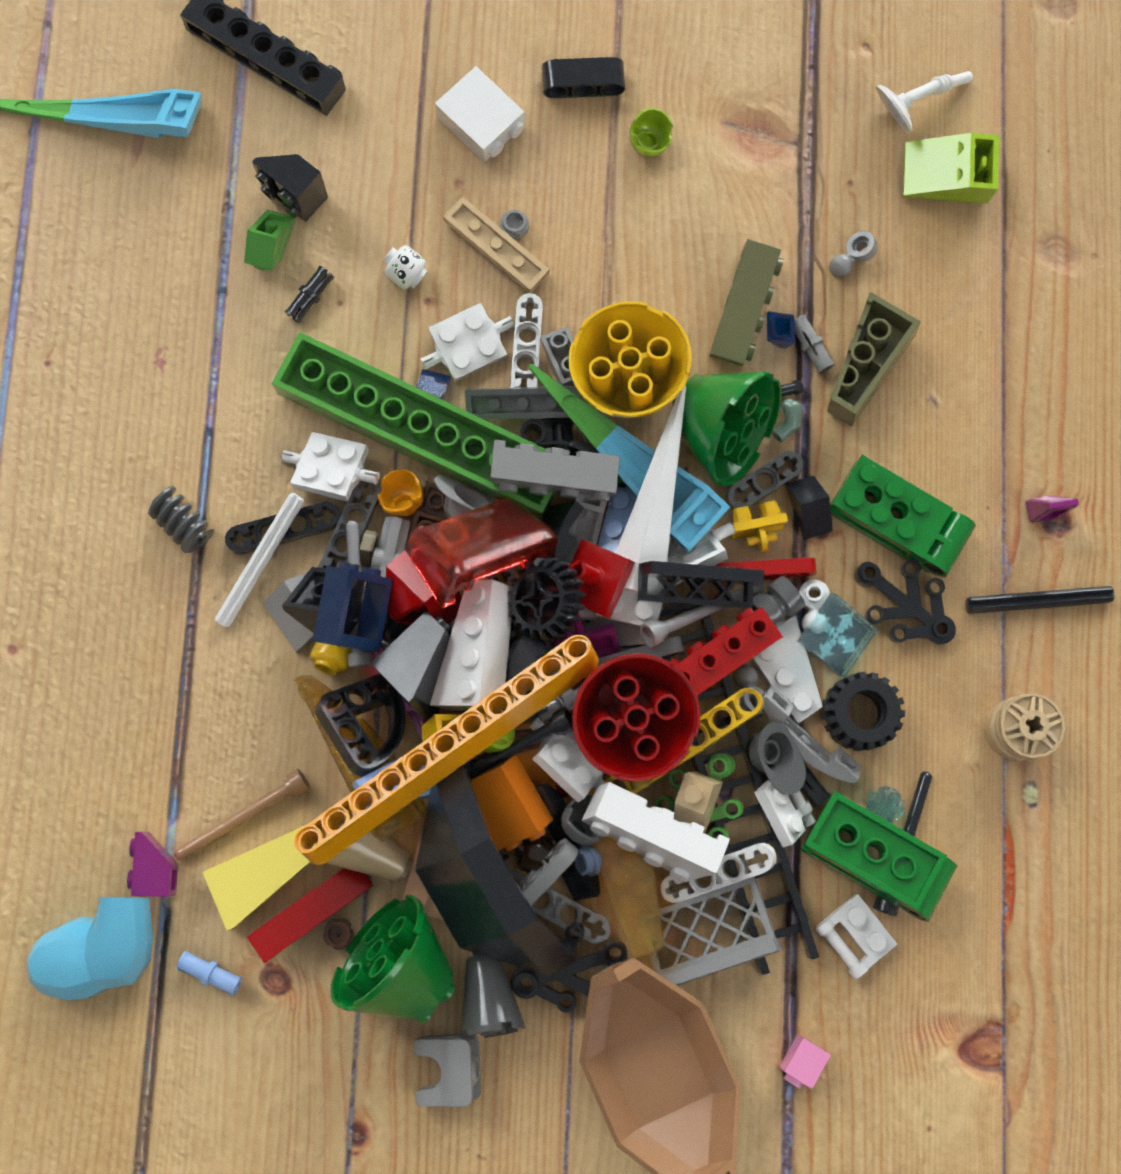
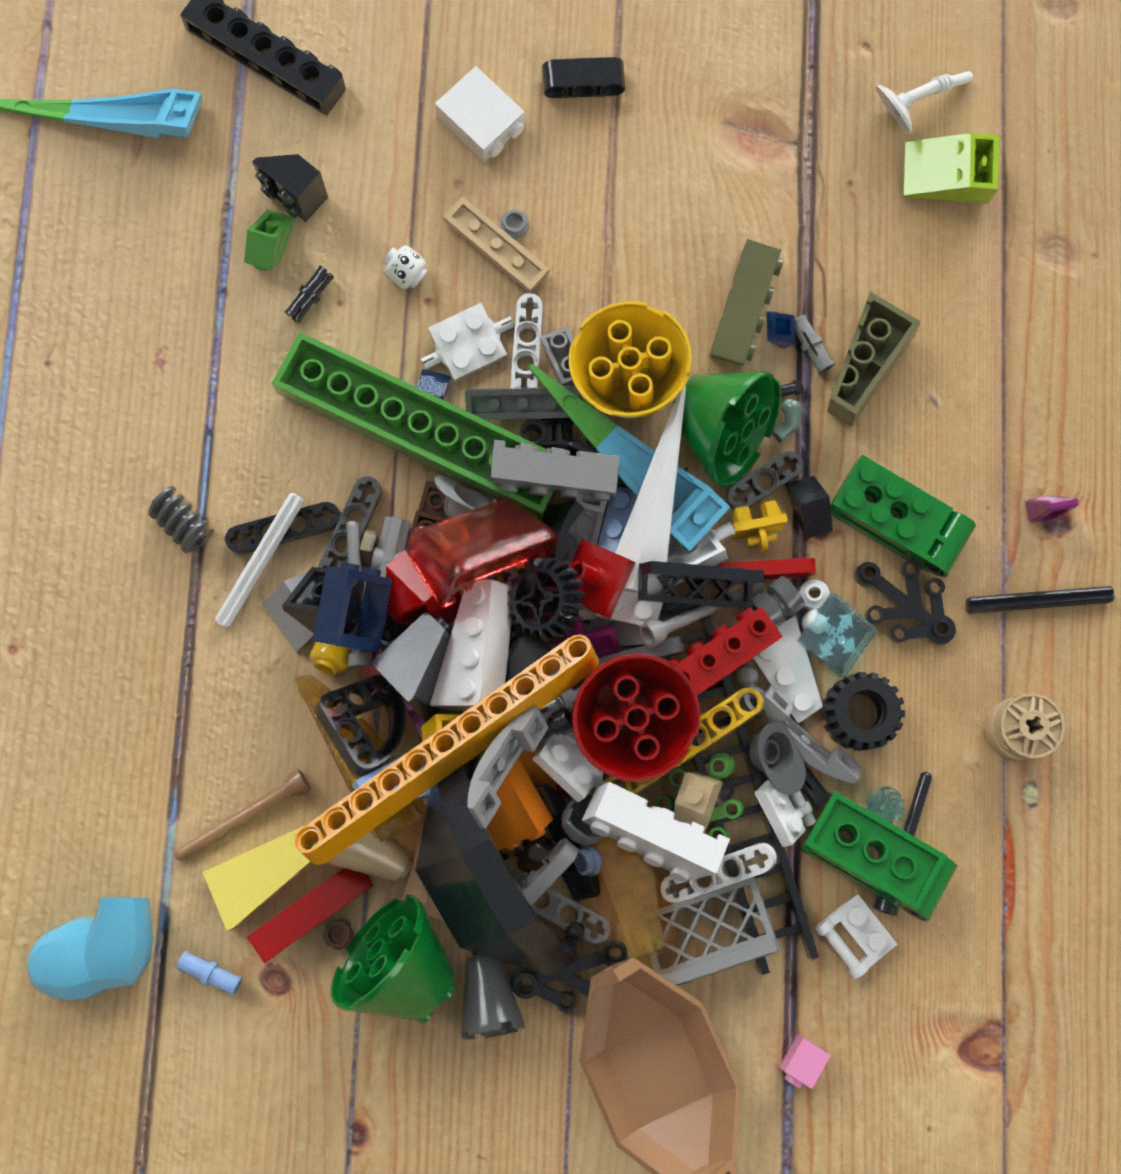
(153, 868): magenta slope -> none
(330, 466): white plate -> none
(400, 493): light orange hair -> none
(459, 1067): light grey piece -> none
(519, 735): none -> light grey slope
(651, 132): lime hair -> none
(842, 264): light grey plate -> none

